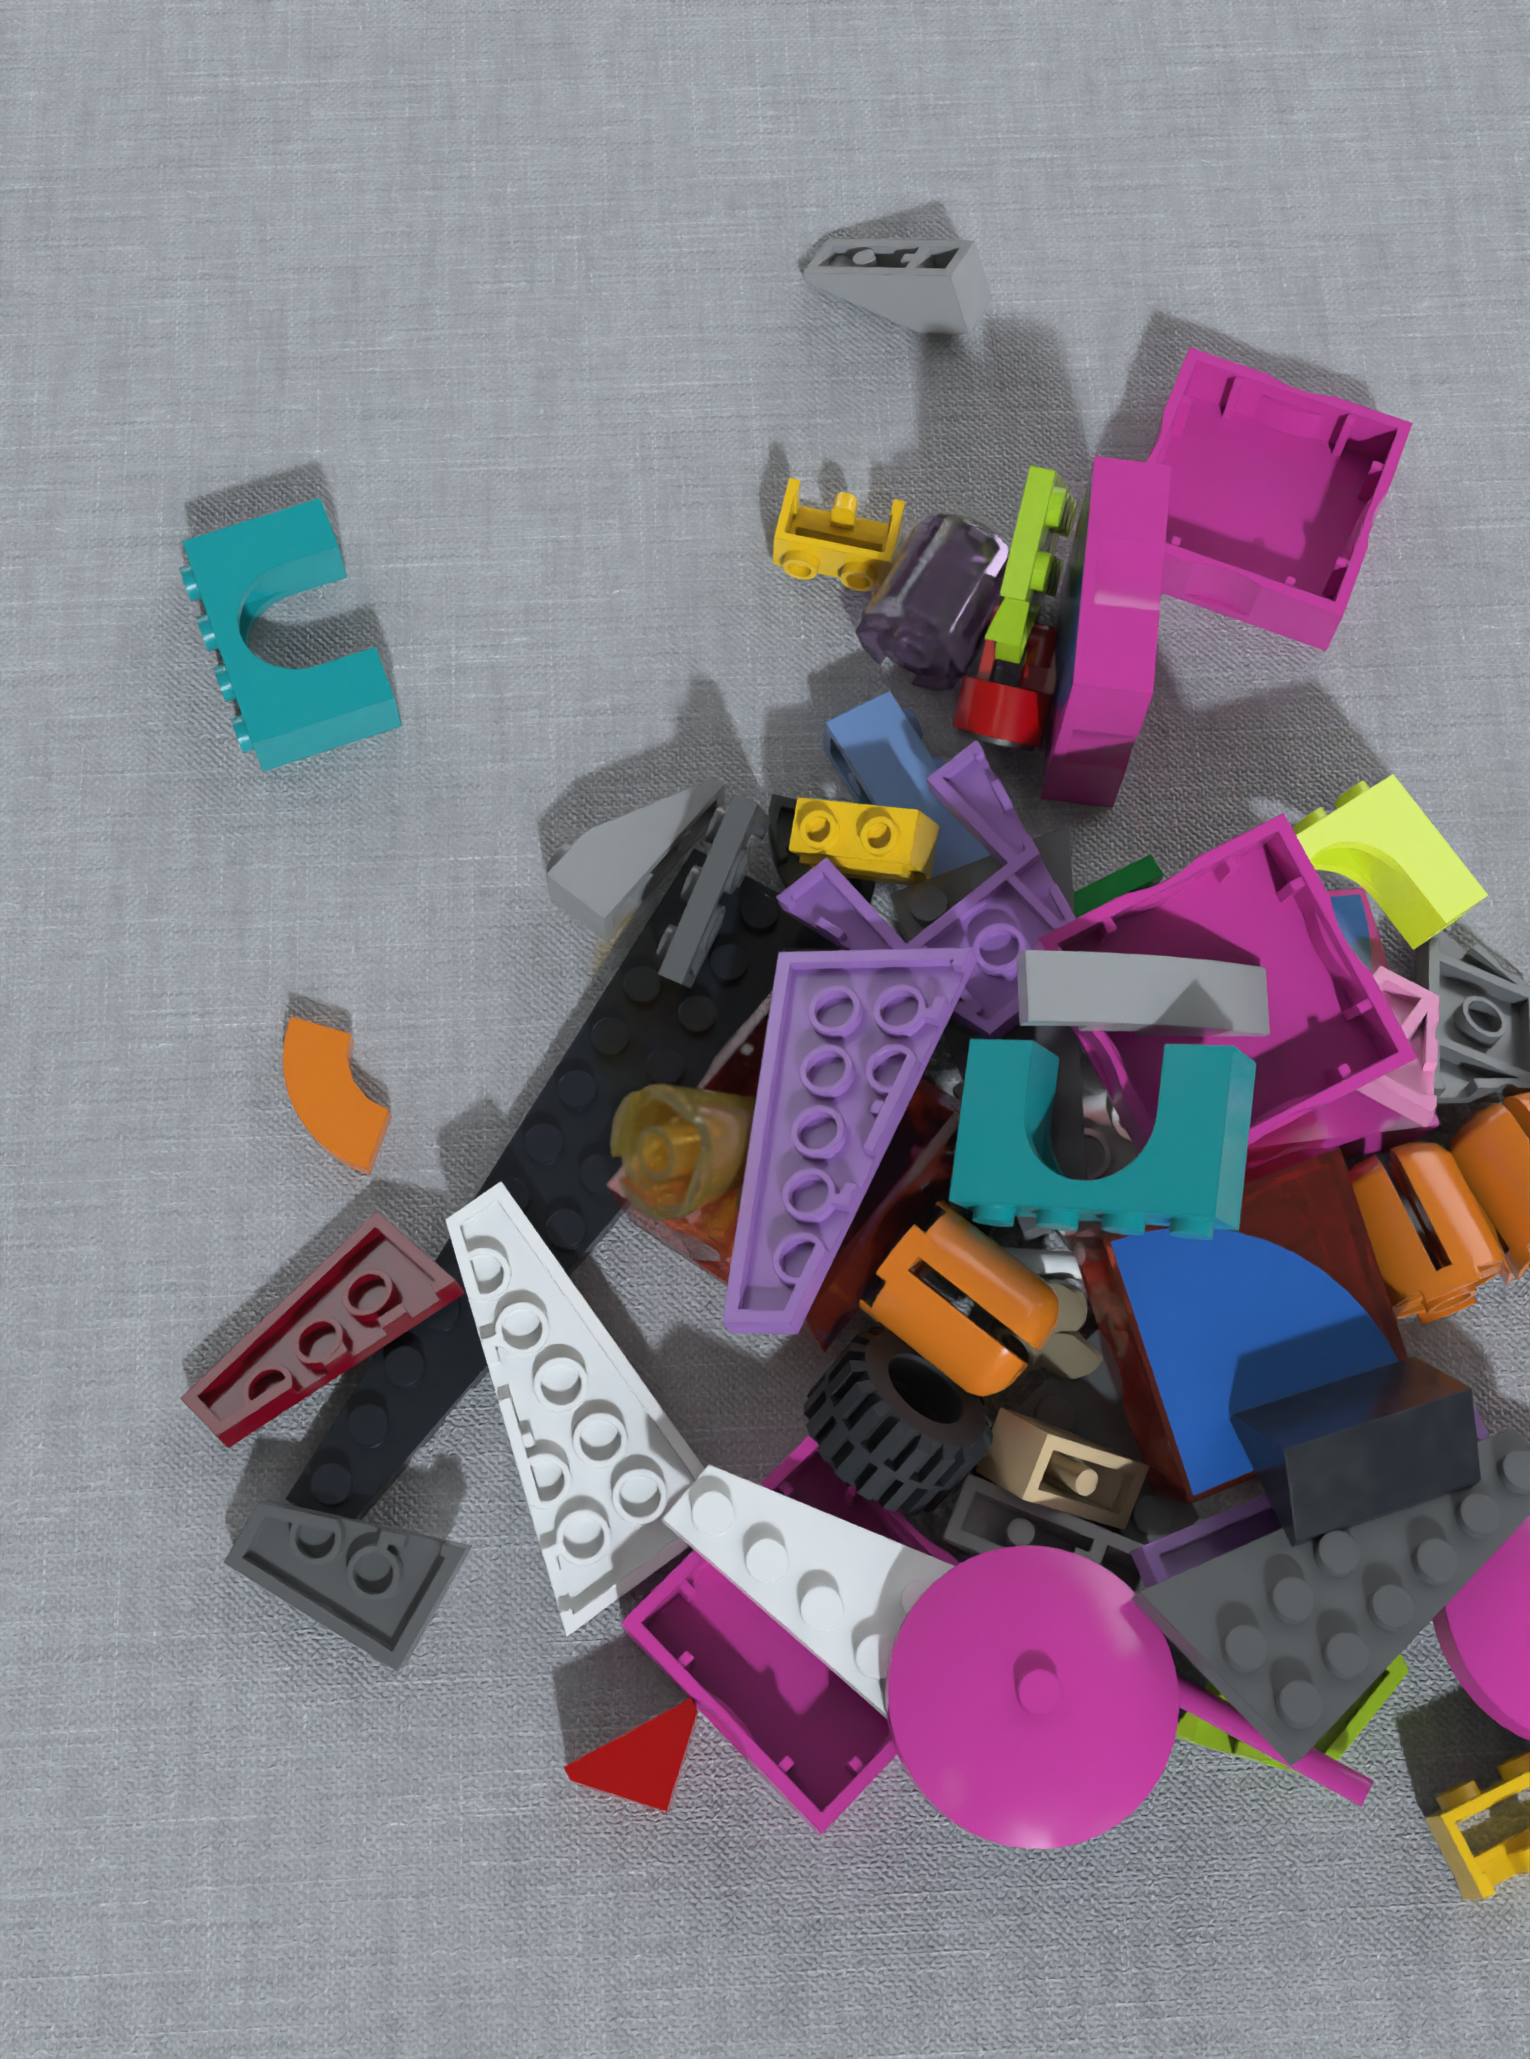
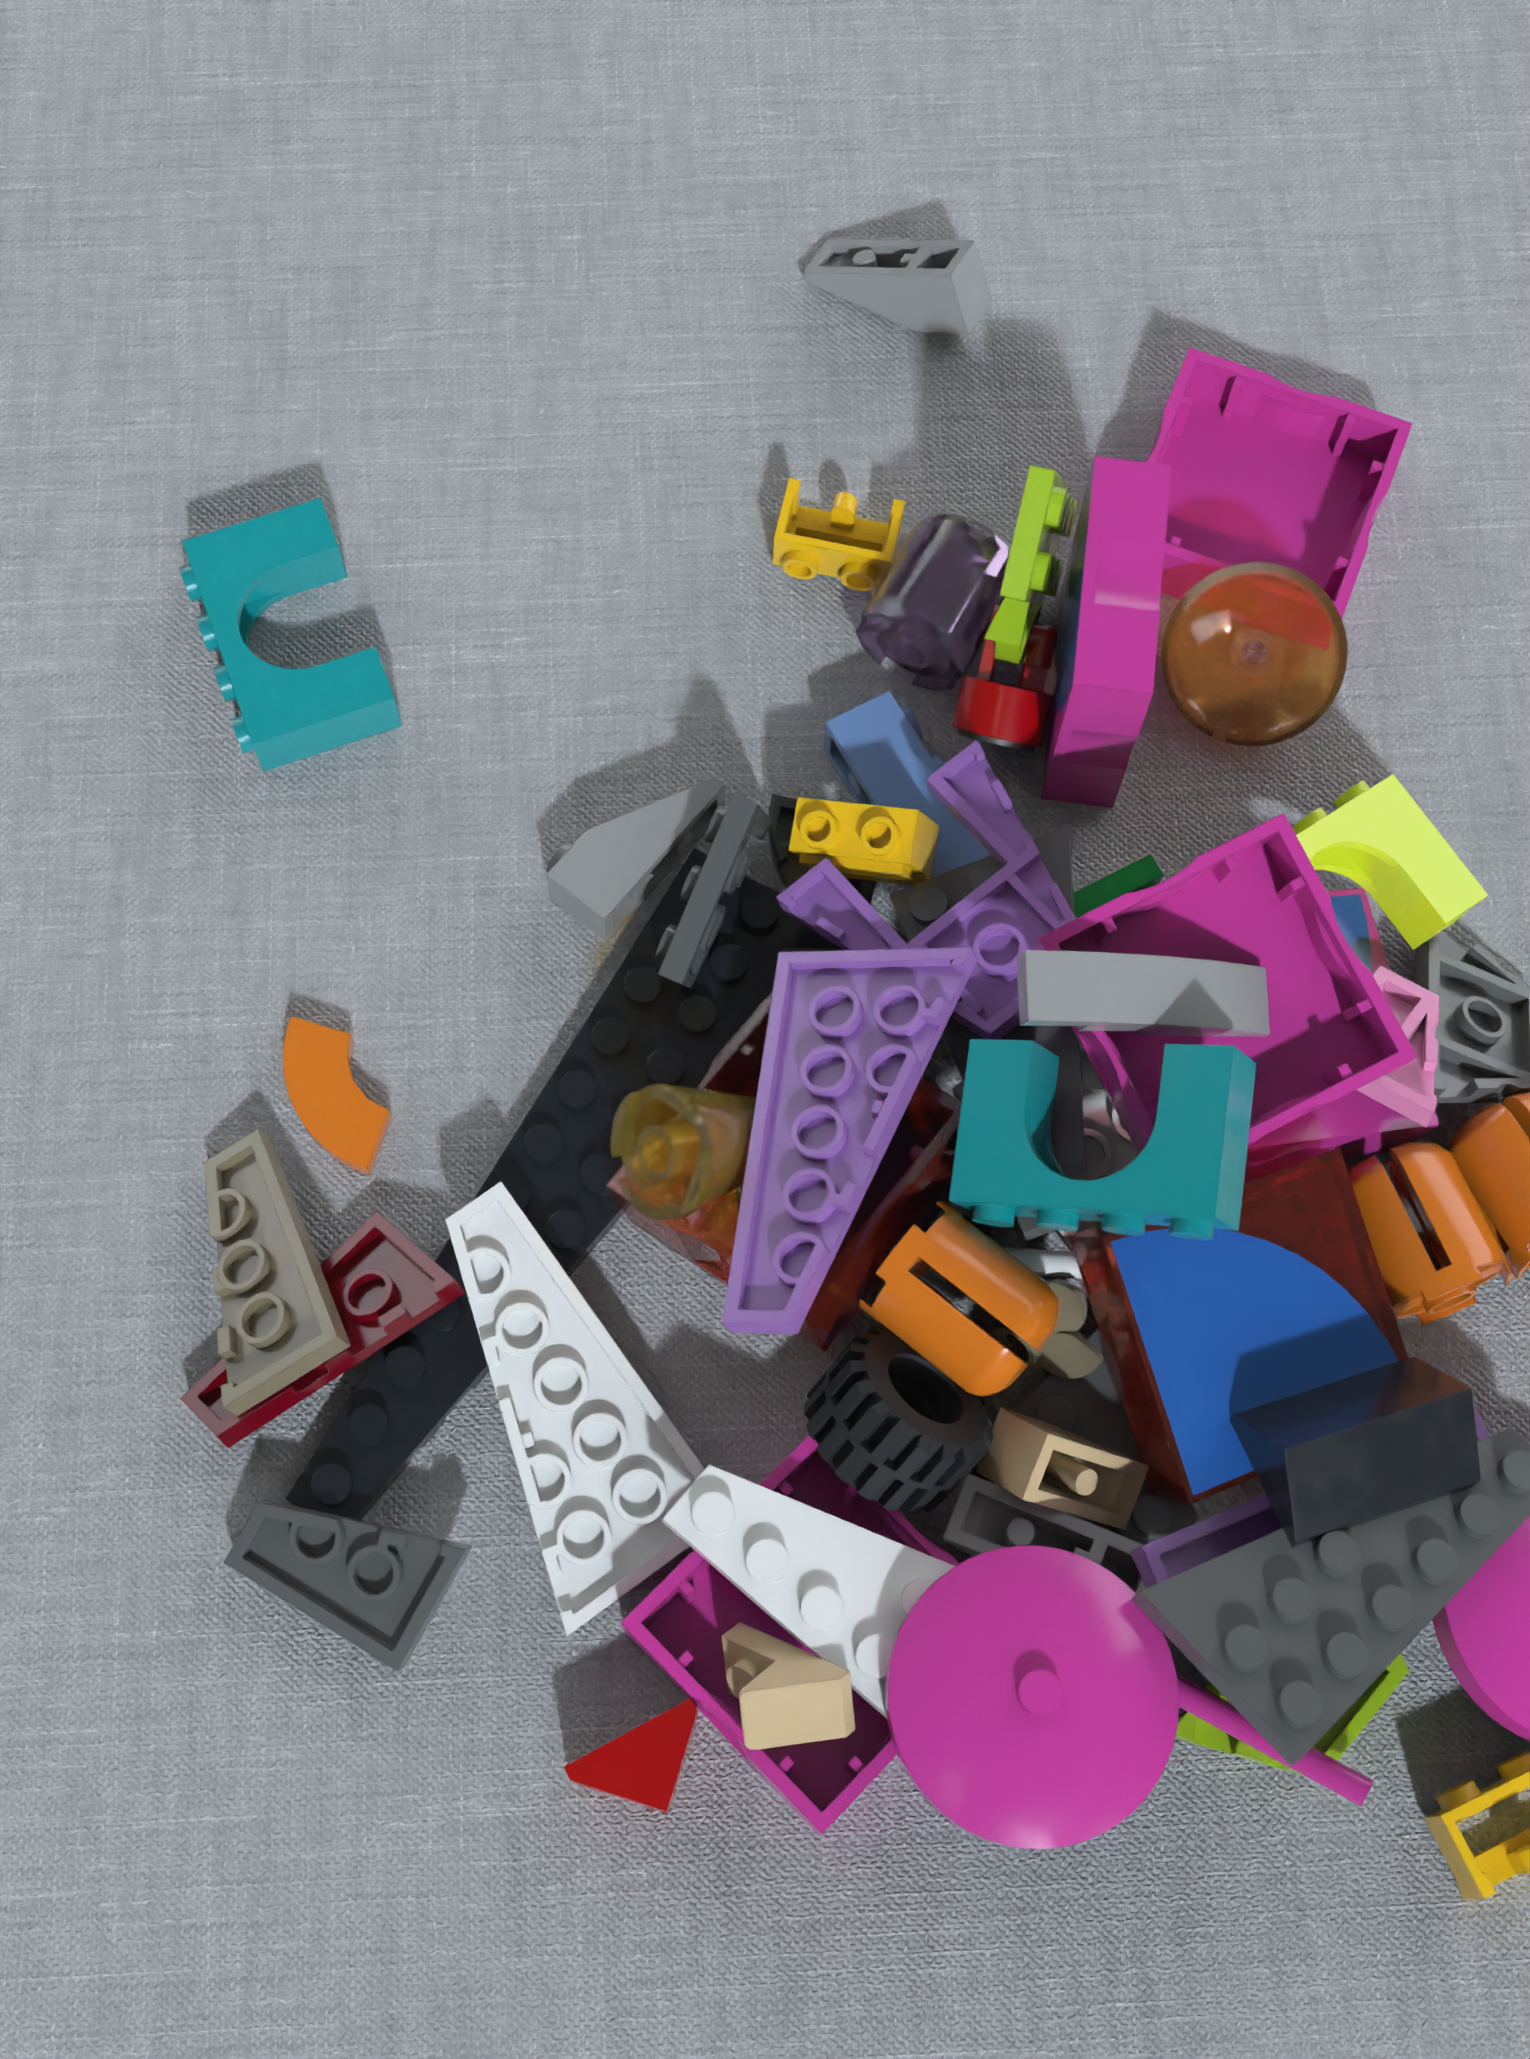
(267, 1275): none -> dark tan wing
(785, 1691): none -> tan slope
(1244, 699): none -> clear orange dish

